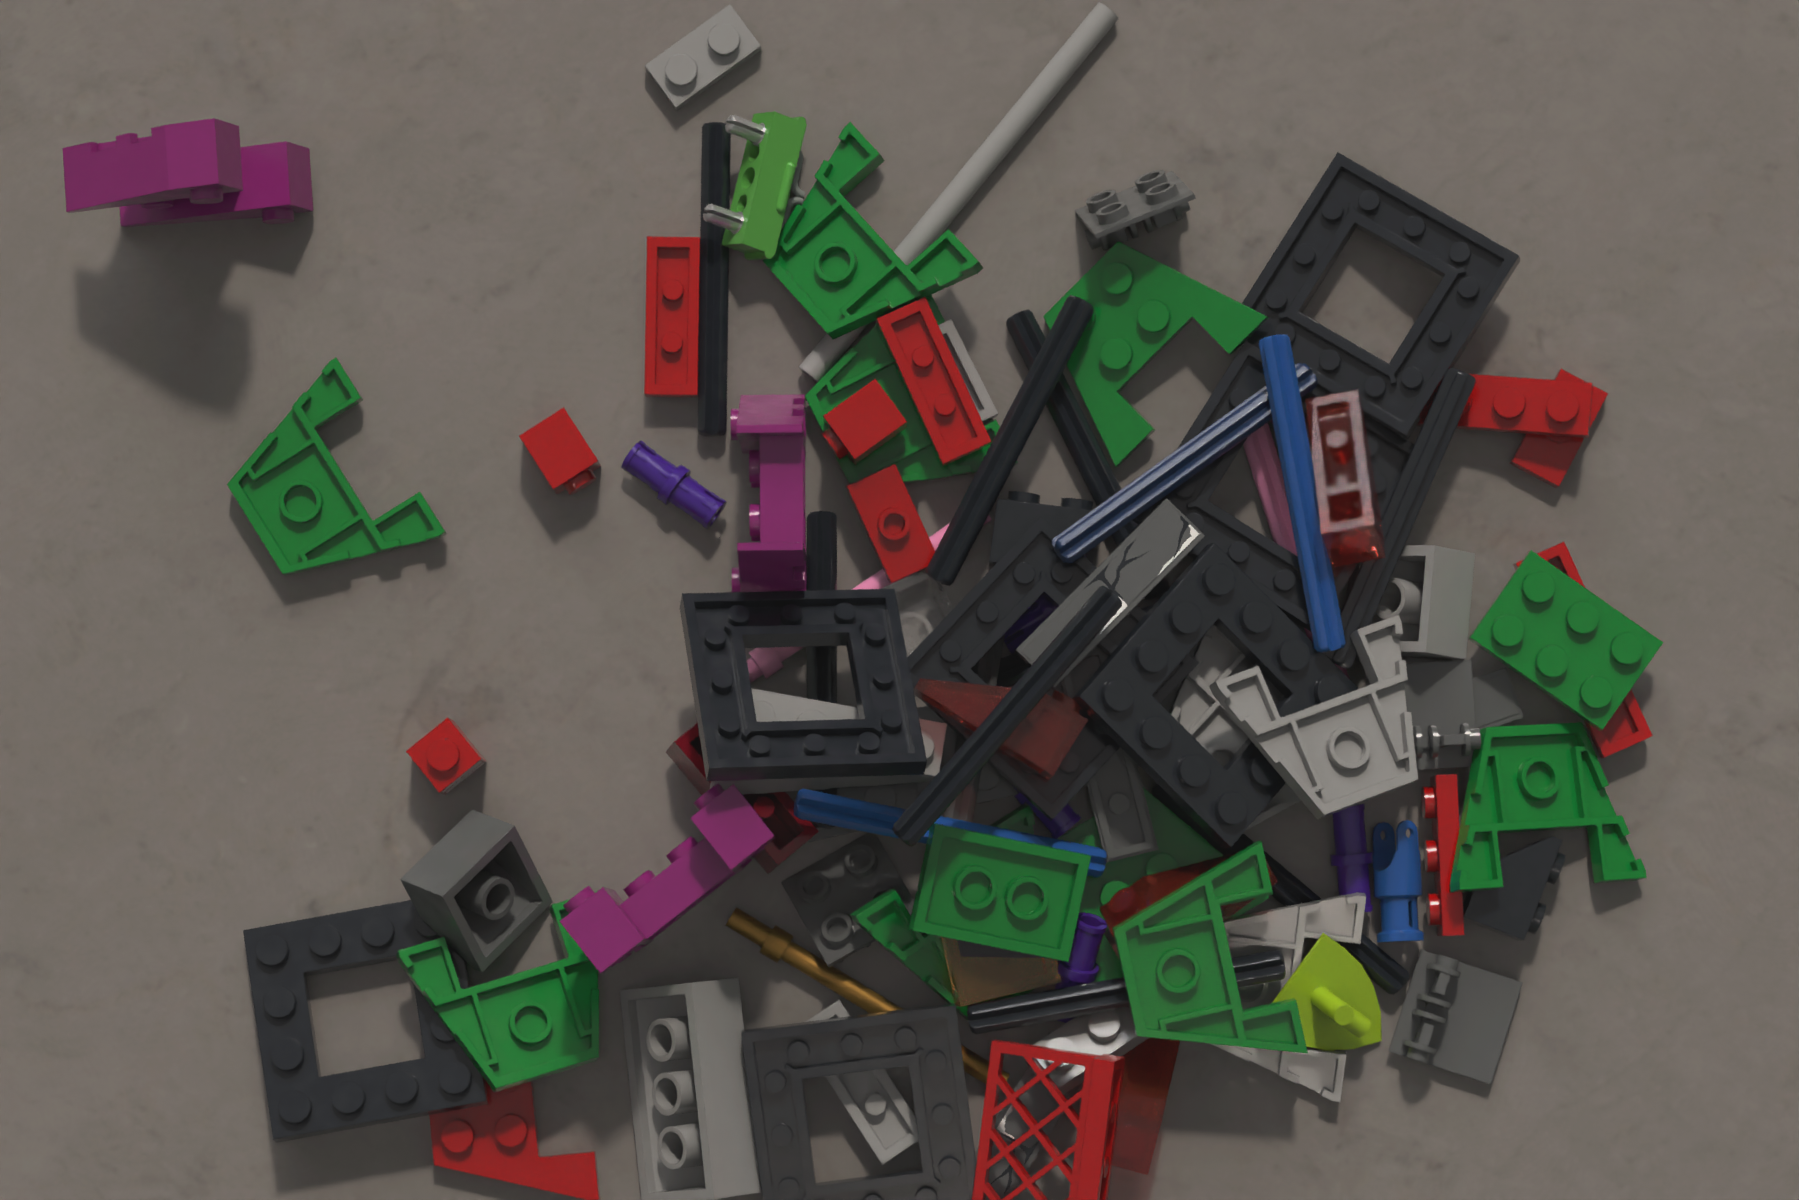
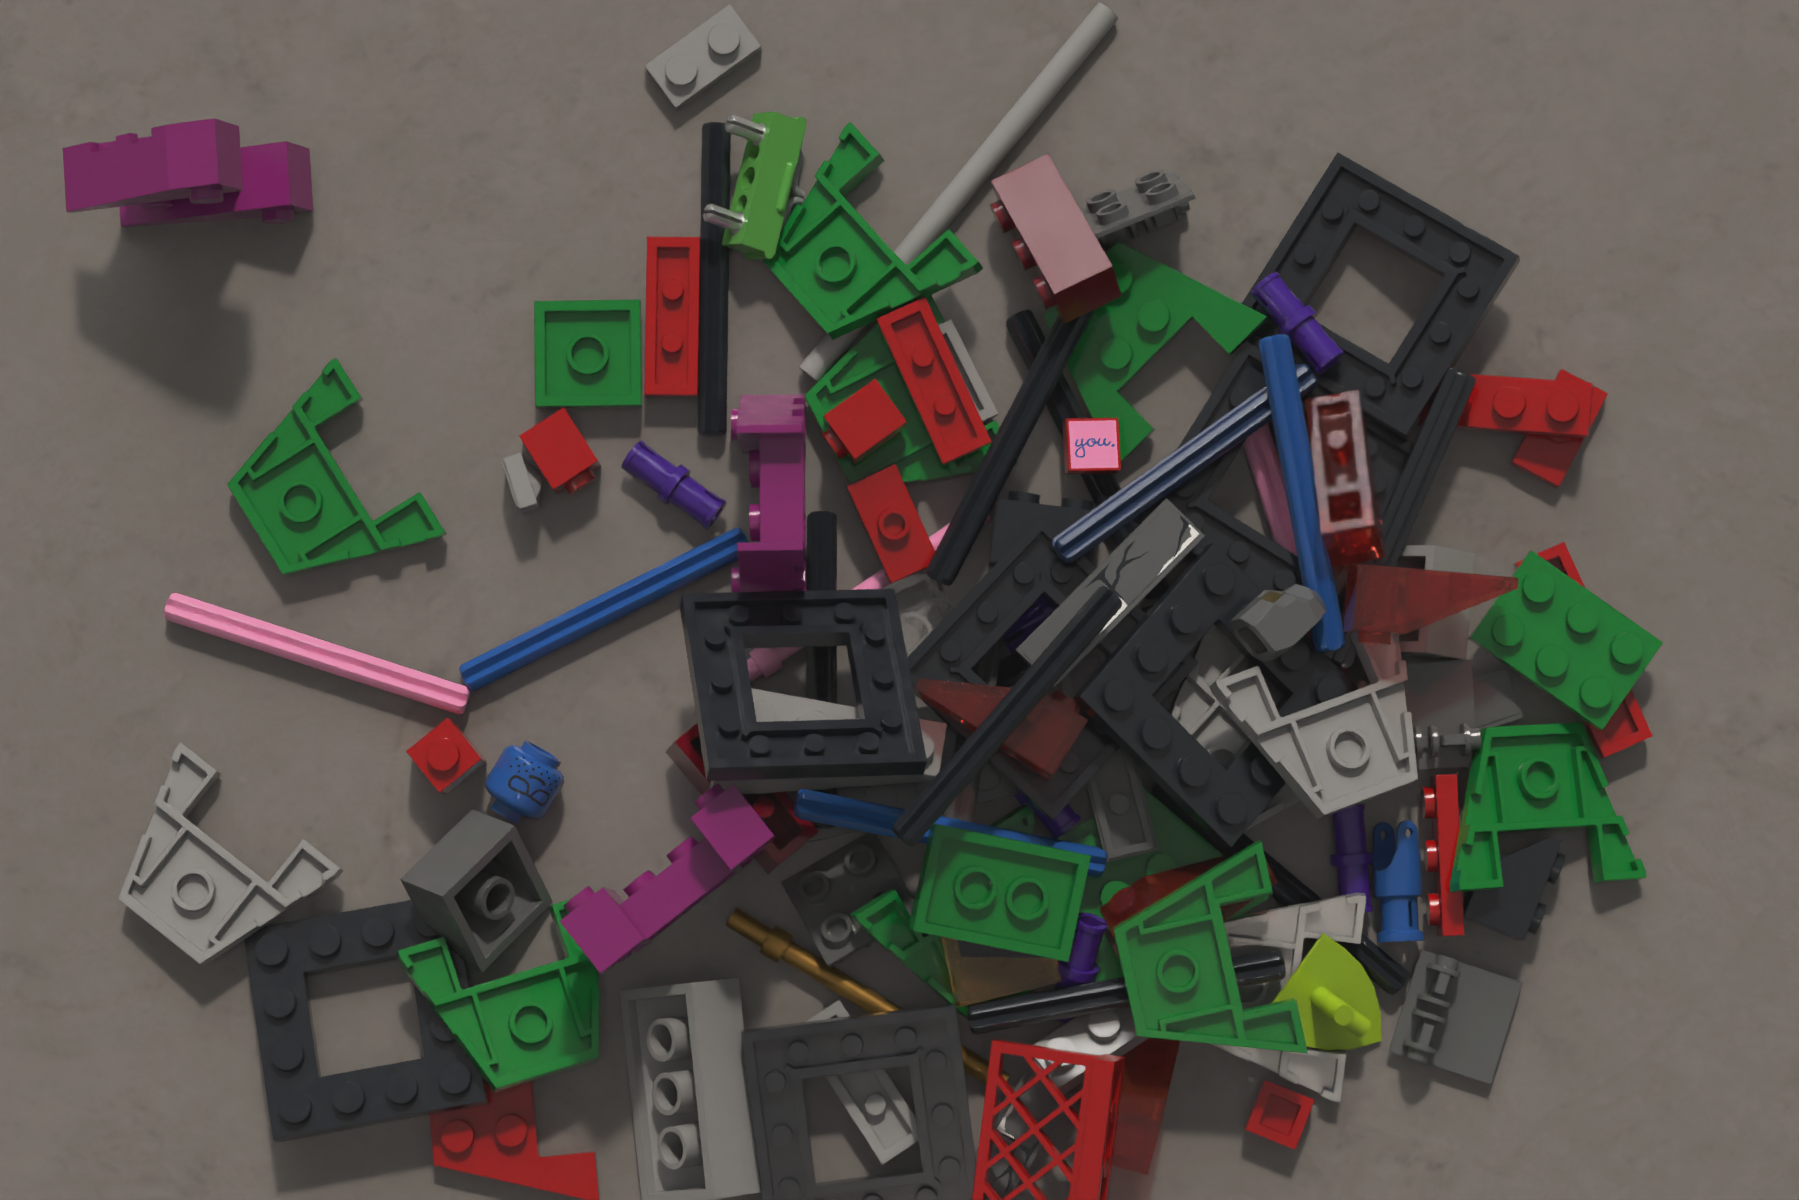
(195, 886): none -> light grey wing
(317, 653): none -> bright pink axle
(523, 481): none -> light grey tile
(524, 782): none -> blue head
(588, 354): none -> green plate
(602, 610): none -> blue axle
(1054, 239): none -> brick
(1091, 446): none -> bright pink tile
(1277, 620): none -> dark grey rock
(1279, 1114): none -> red plate
(1297, 322): none -> dark purple pin
(1401, 600): none -> clear red slope

